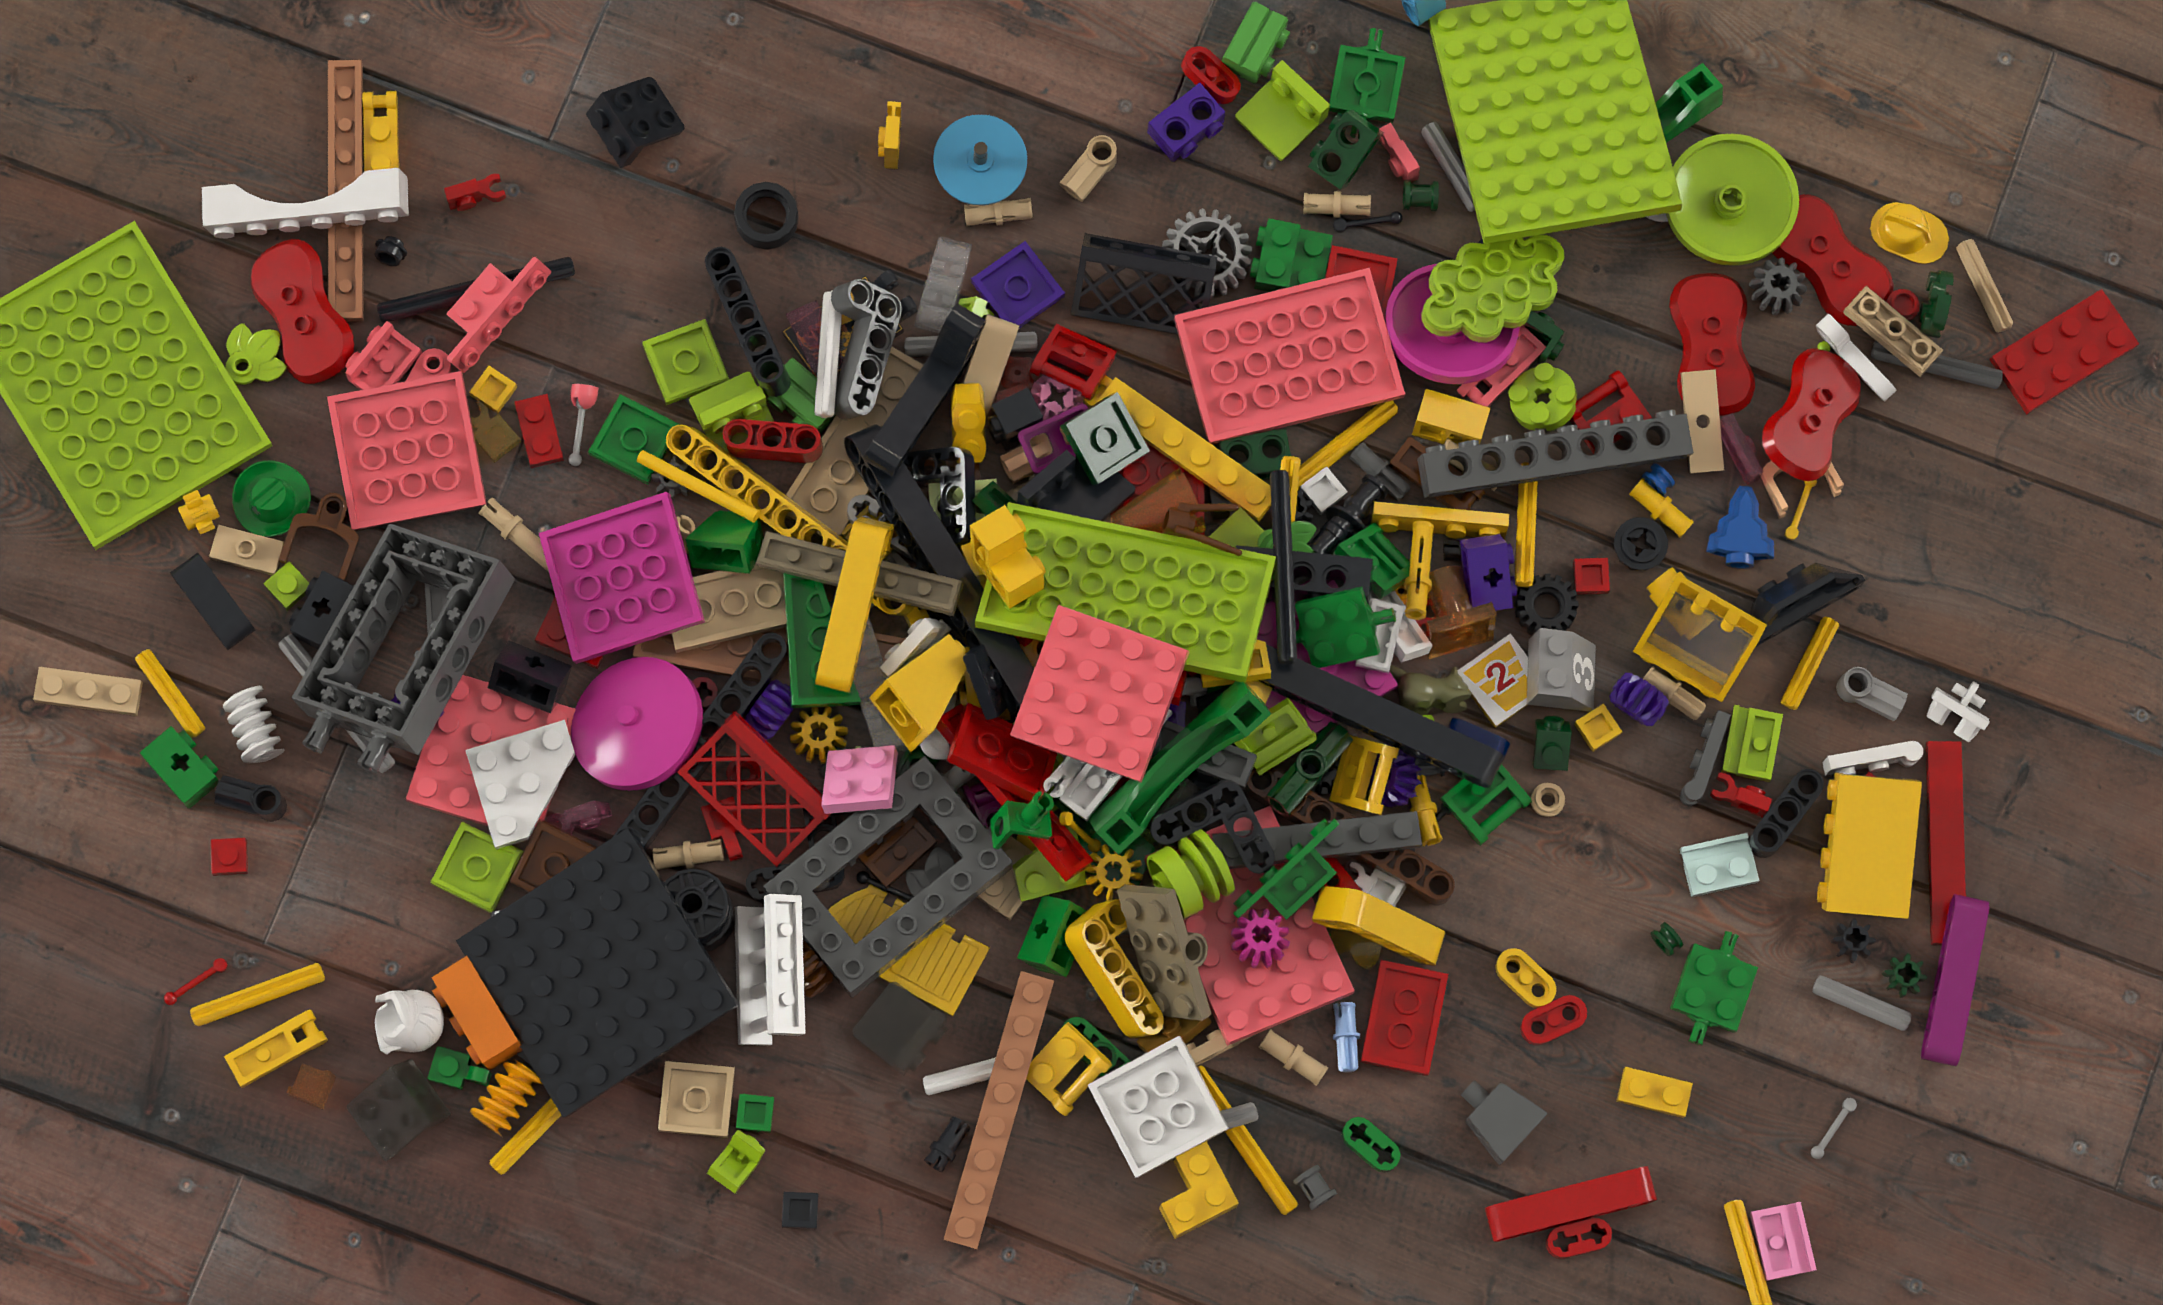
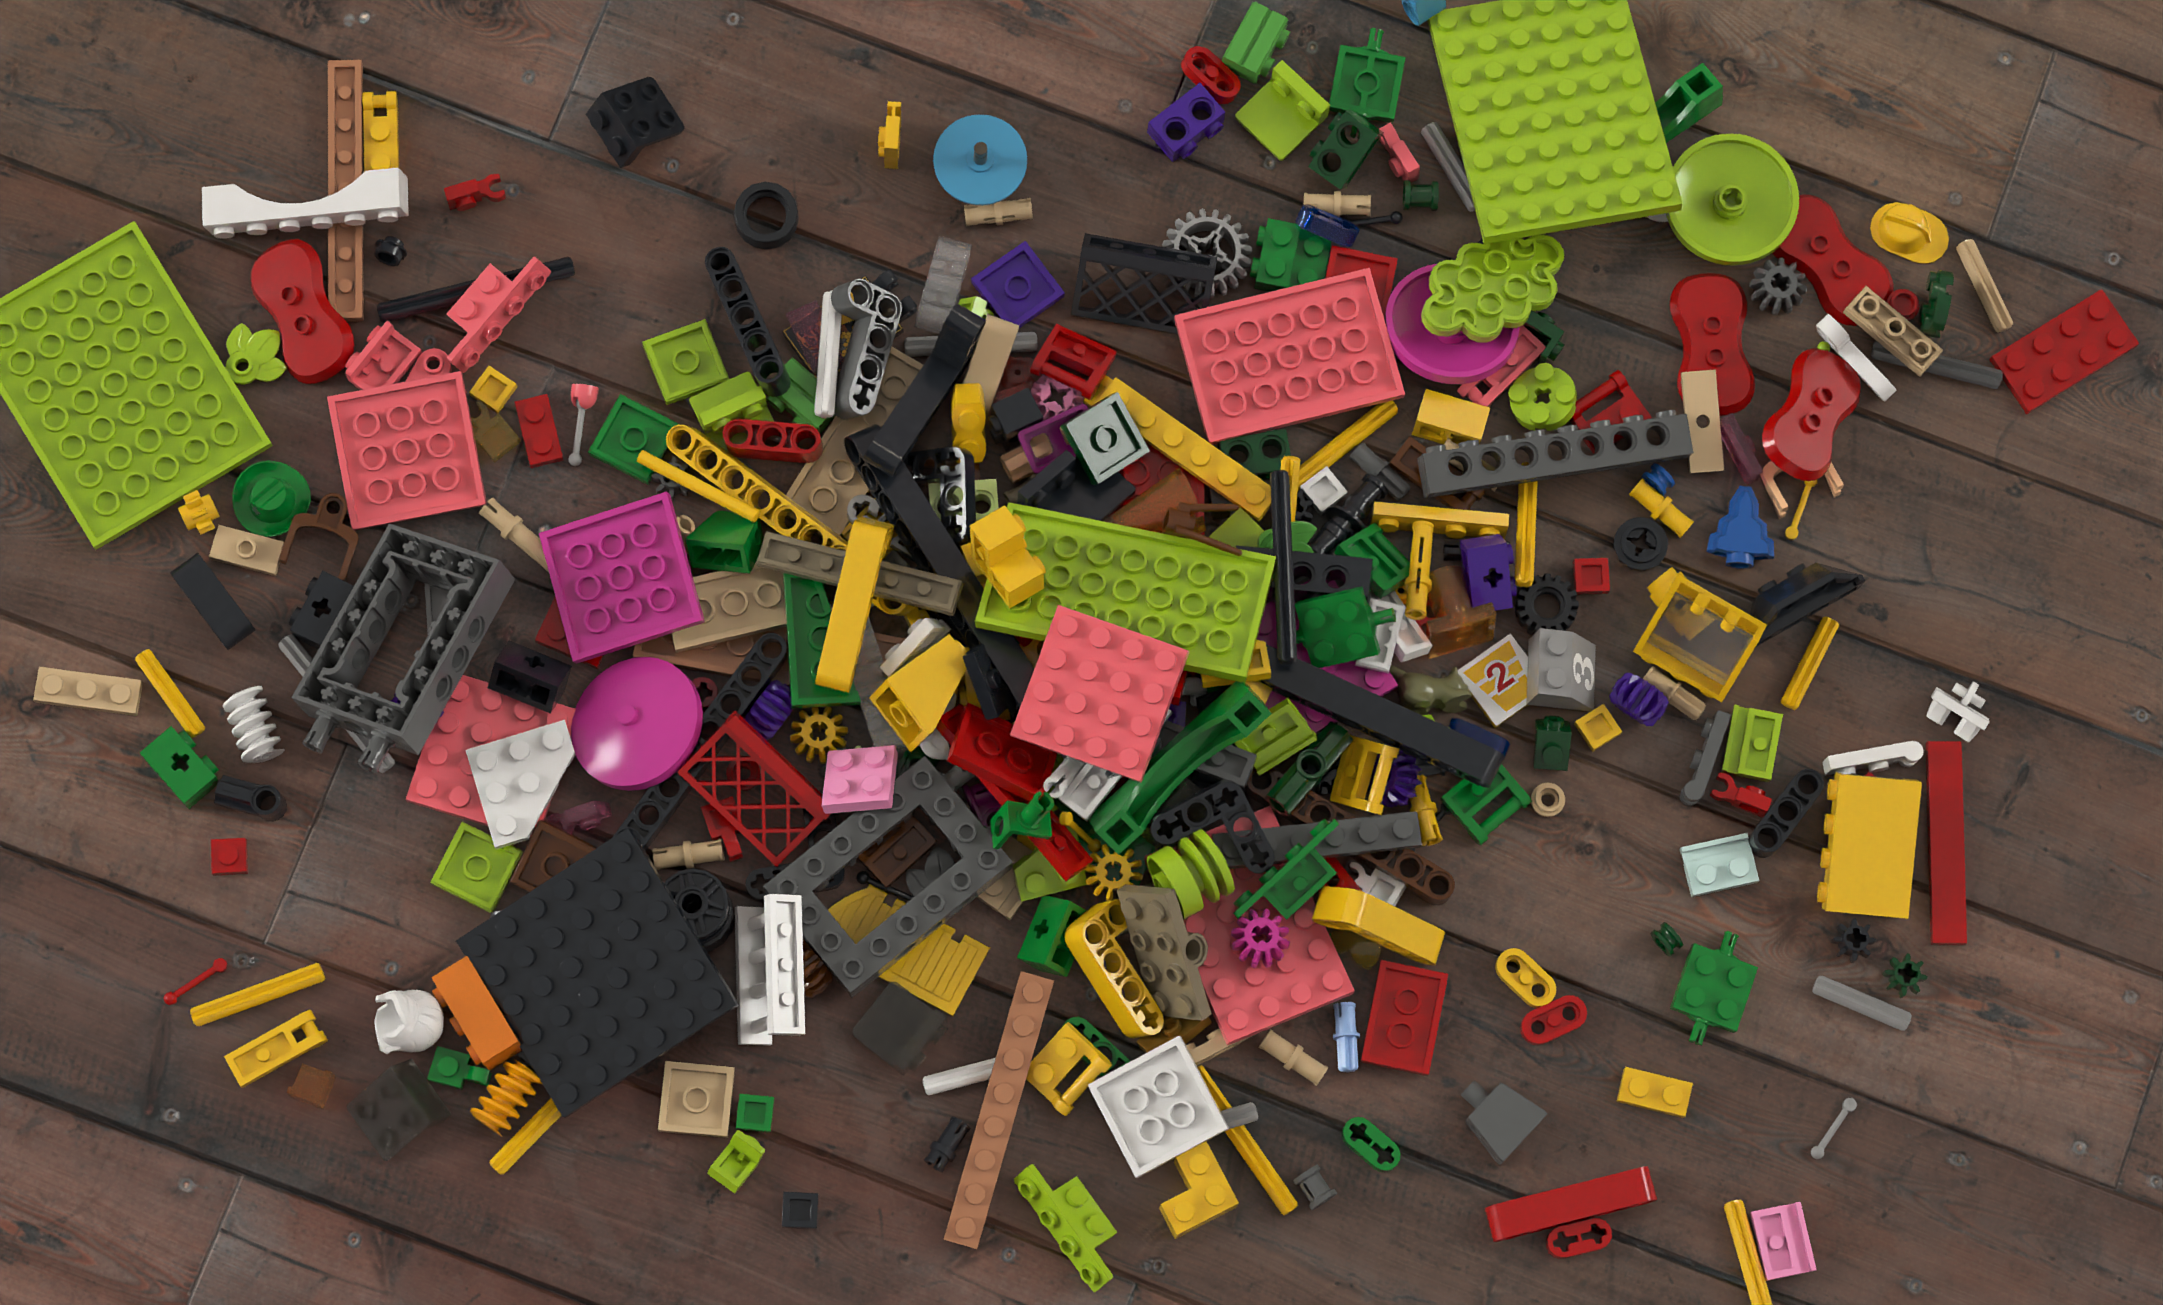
(287, 585): lime plate -> none
(992, 498): dark green plate -> none
(1073, 1222): none -> lime bracket
(1089, 170): tan piece -> none
(1327, 225): none -> clear blue beam
(1874, 694): light grey piece -> none
(1955, 980): magenta beam -> none

